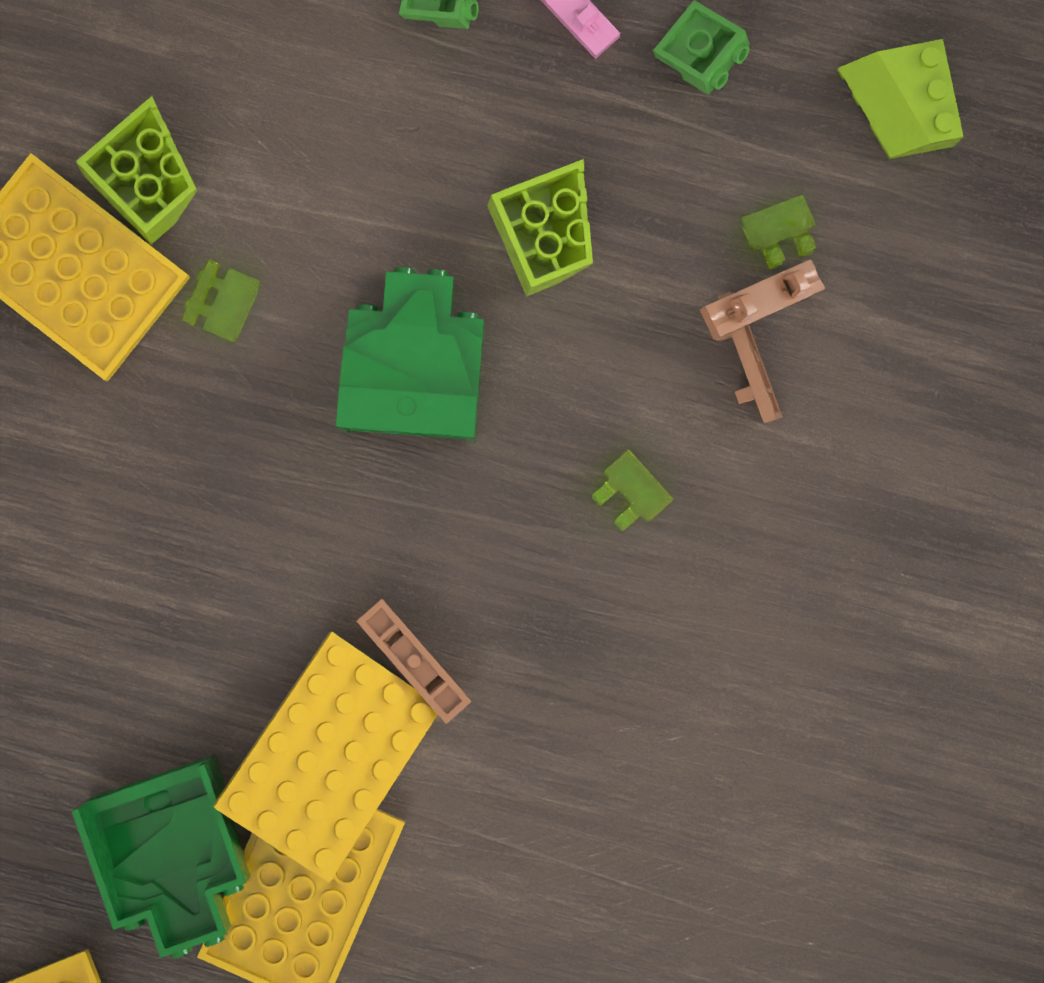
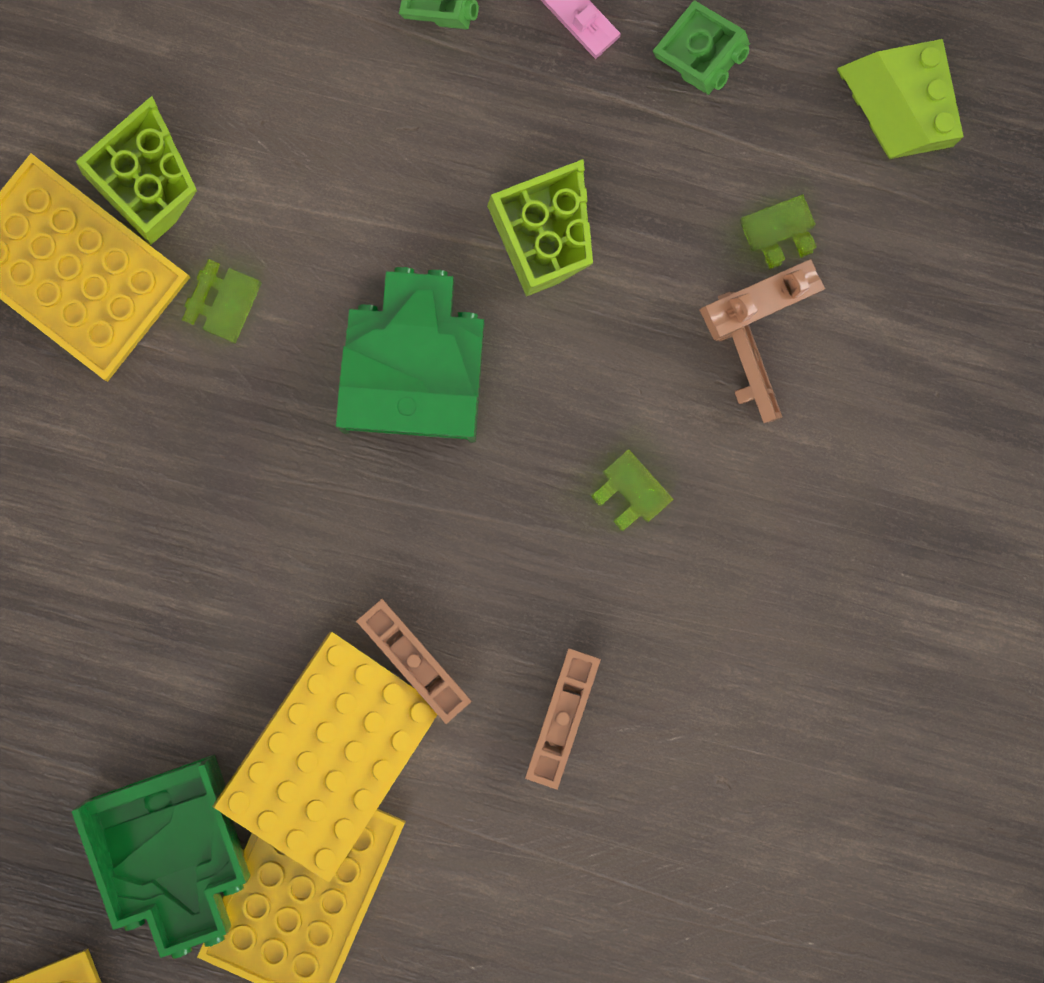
(562, 719): none -> nougat hinge

